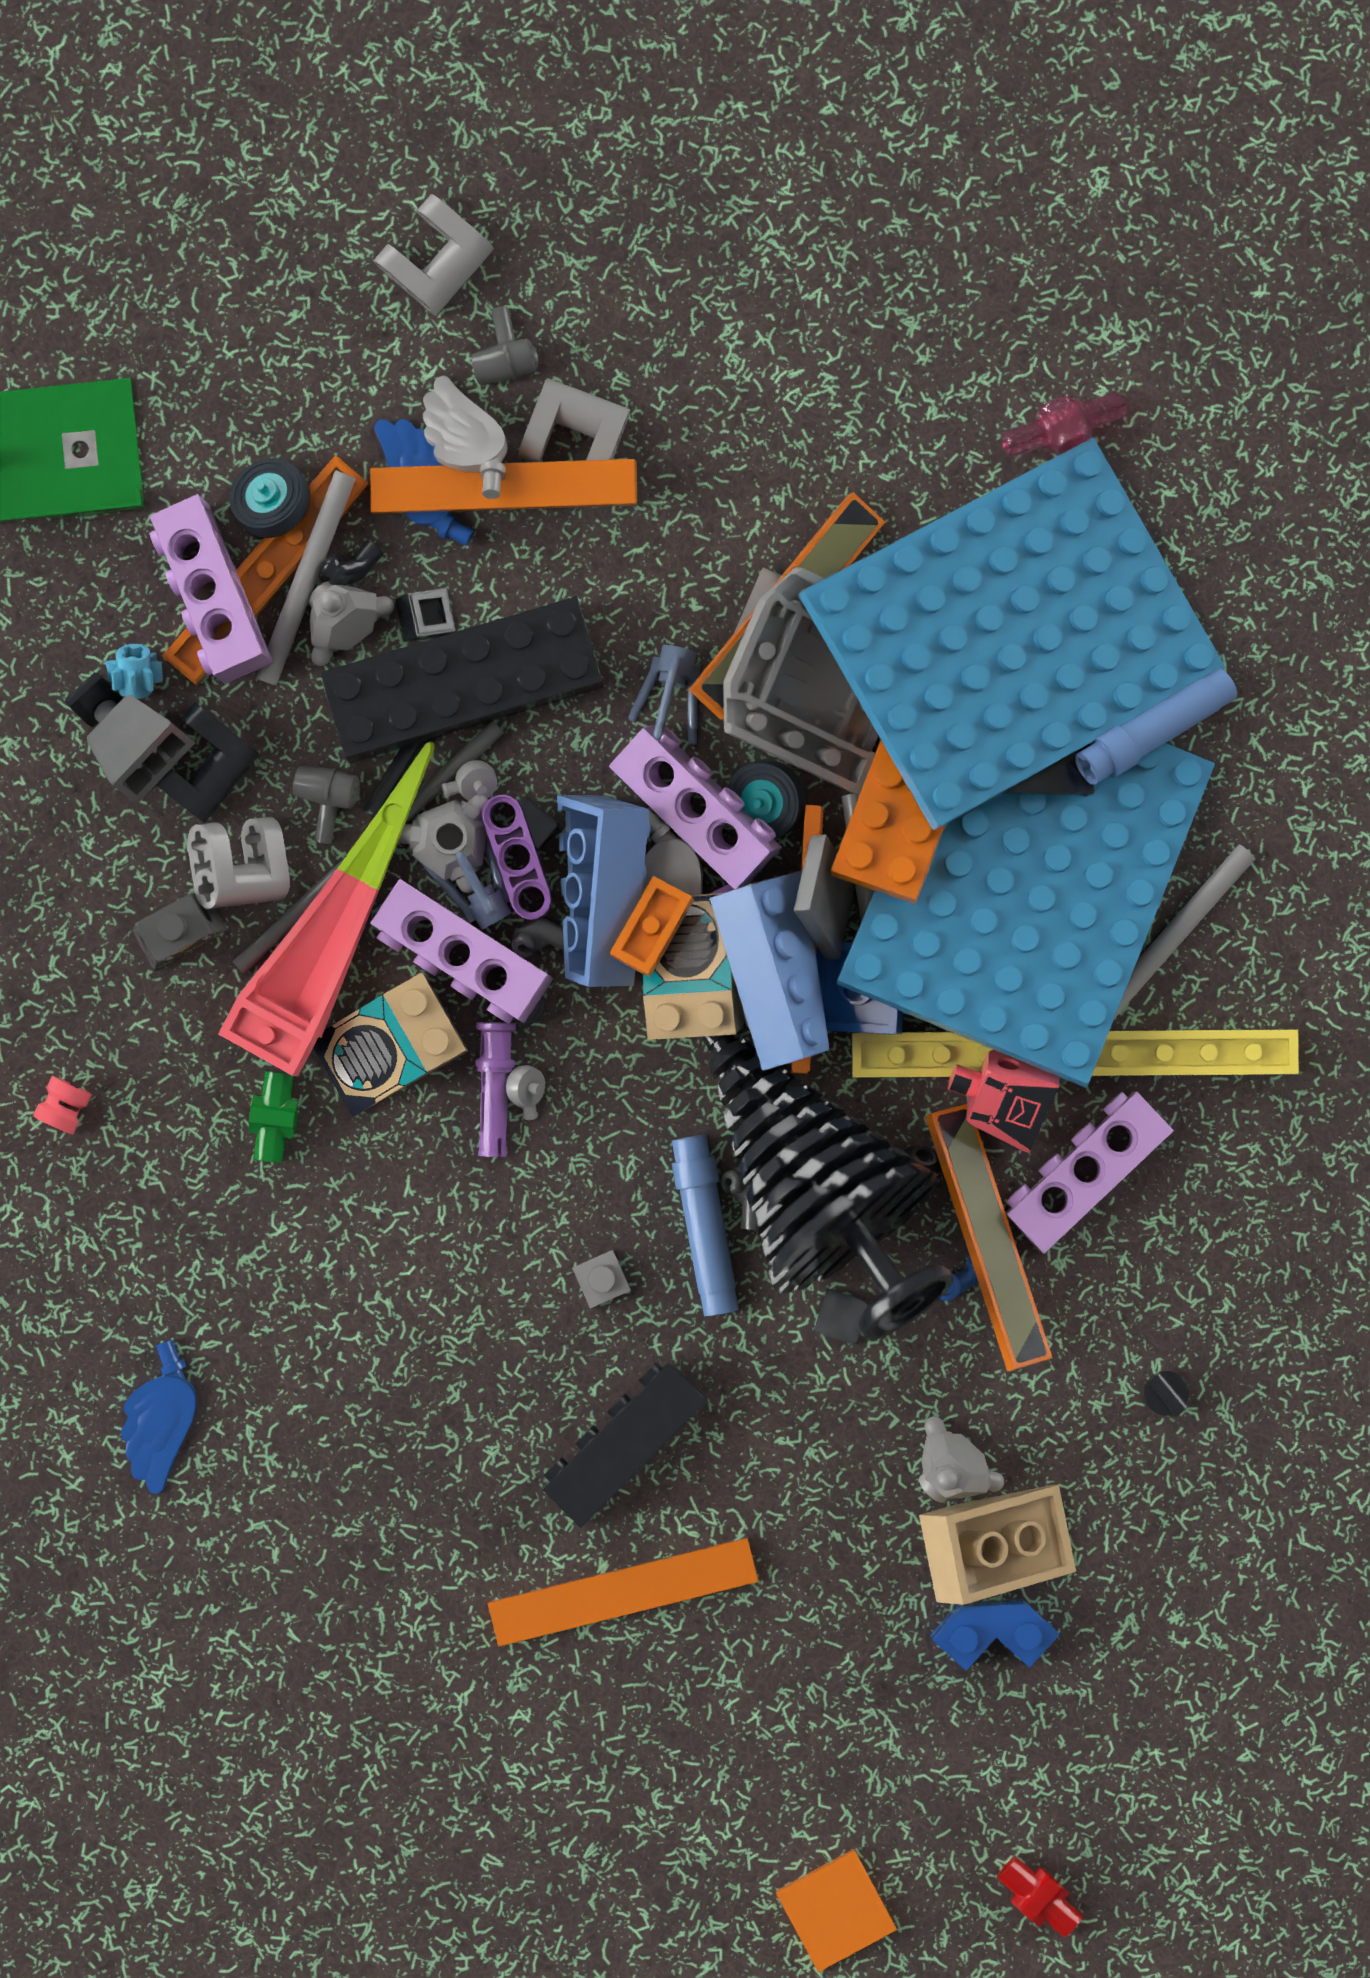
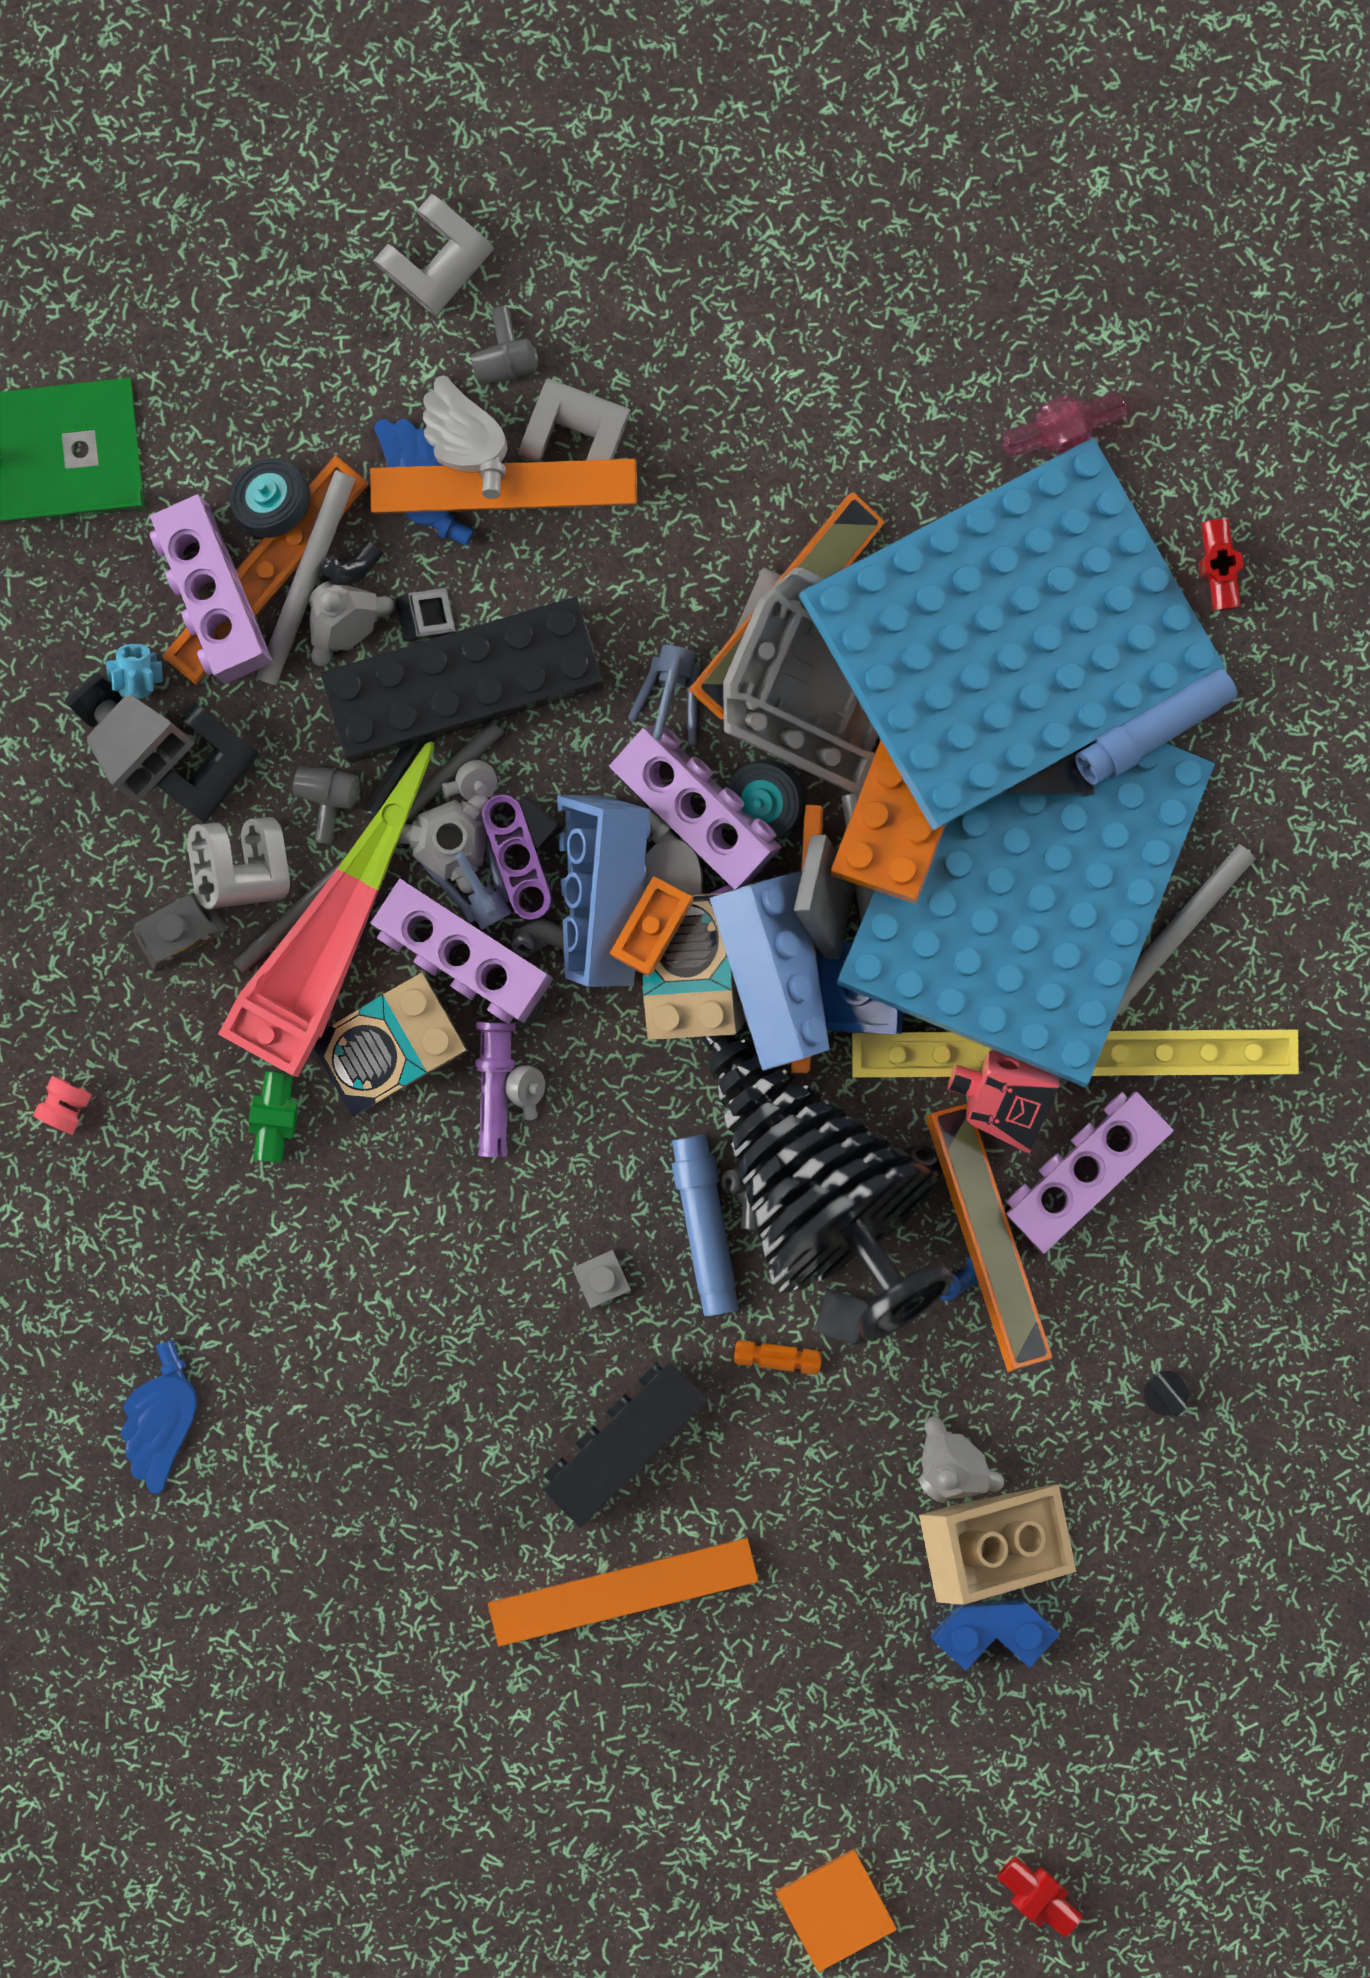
(777, 1357): none -> orange axle
(1217, 542): none -> red axle

